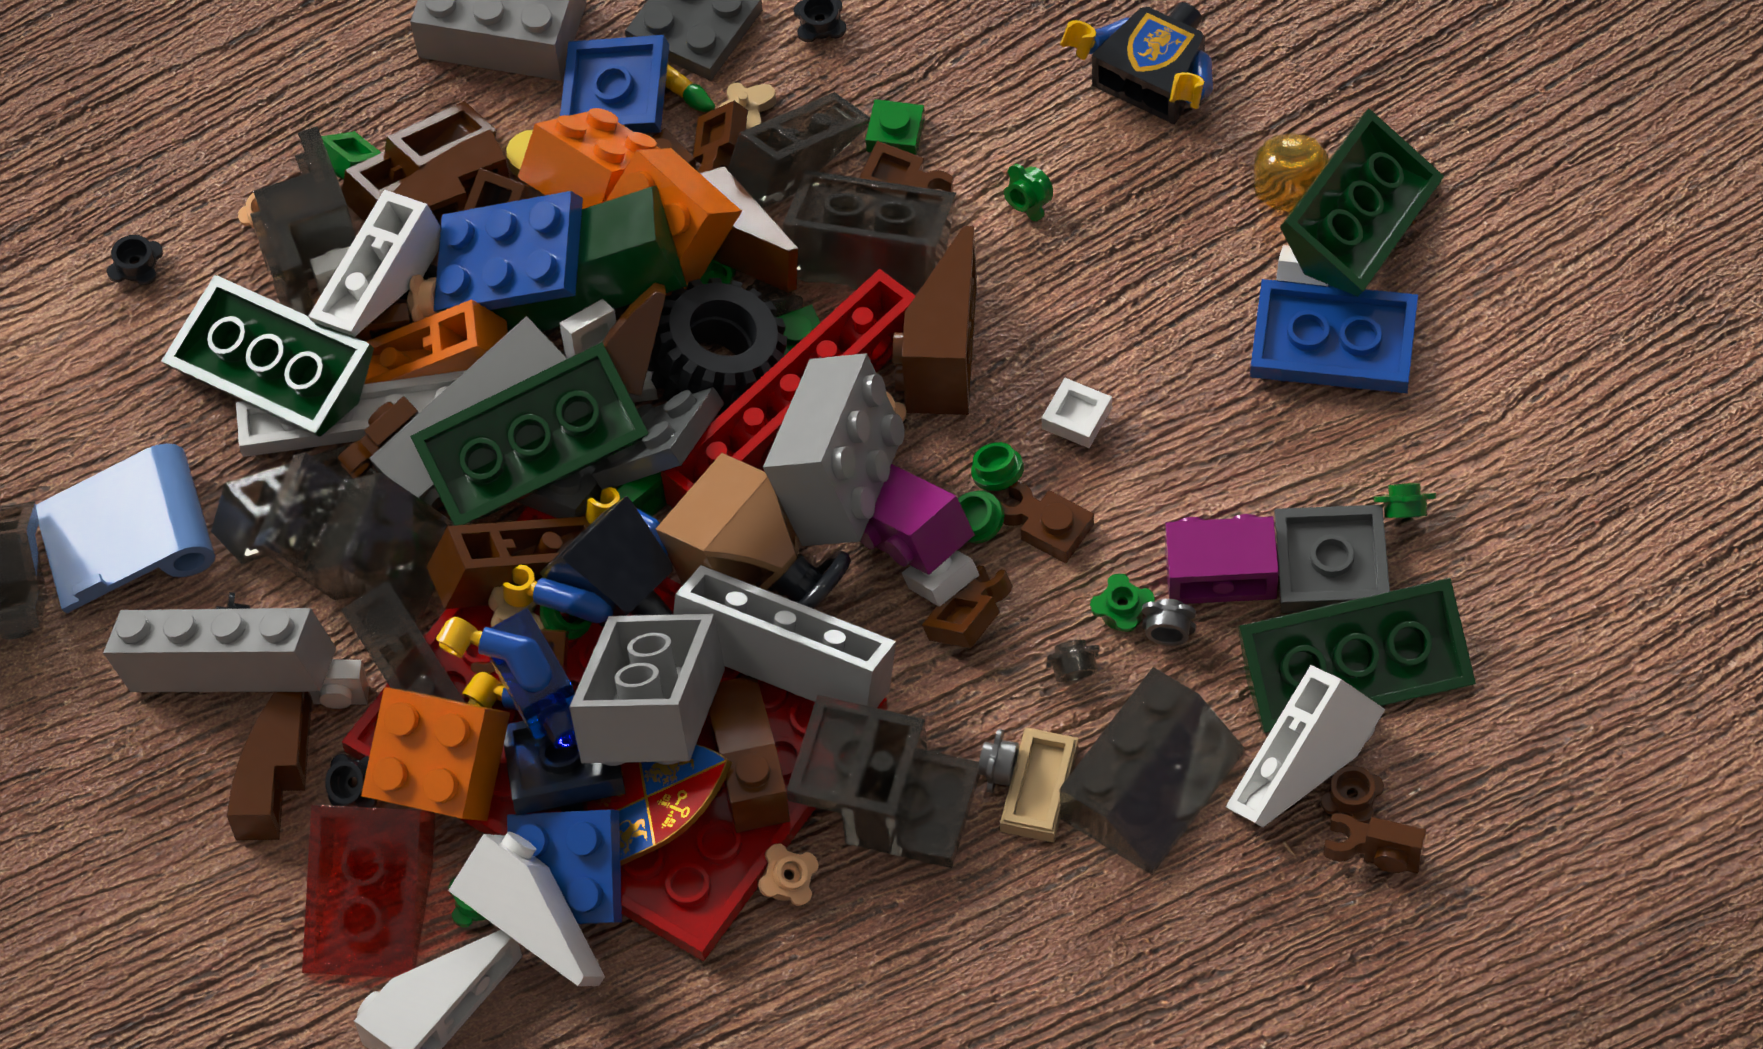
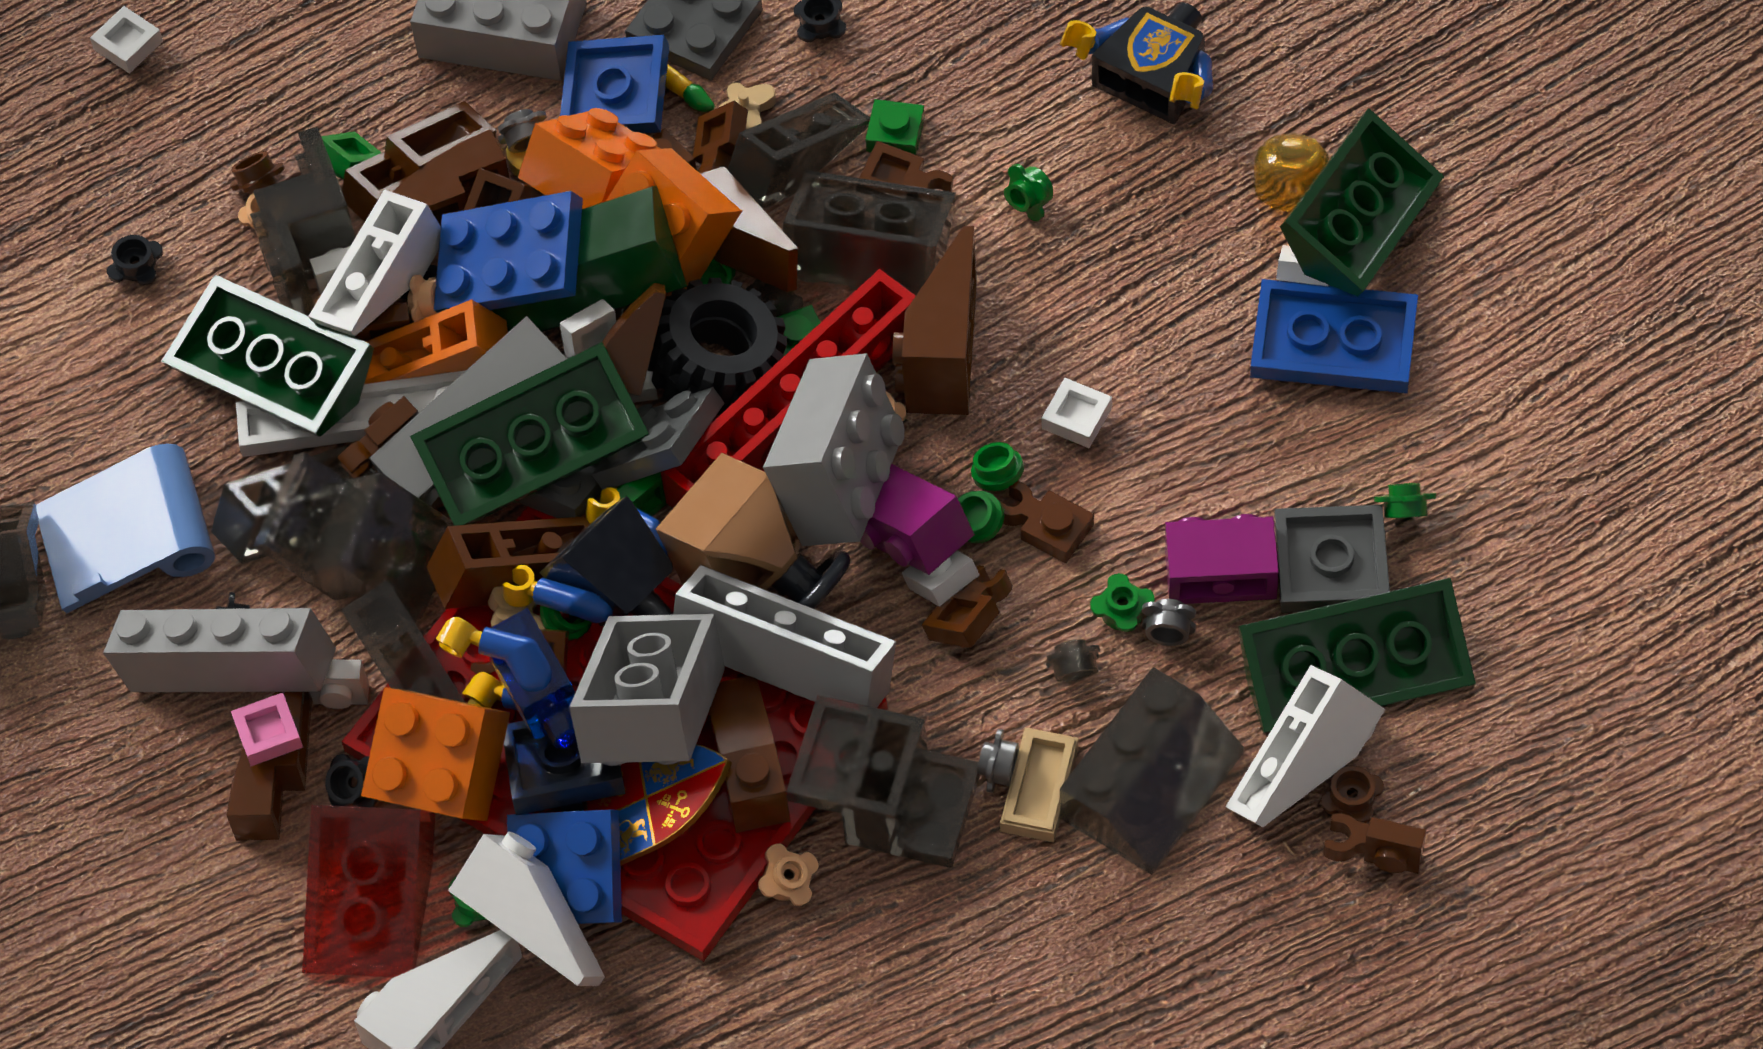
(126, 39): none -> white plate
(255, 172): none -> reddish brown plate
(266, 729): none -> bright pink plate
(518, 129): none -> flat silver plate

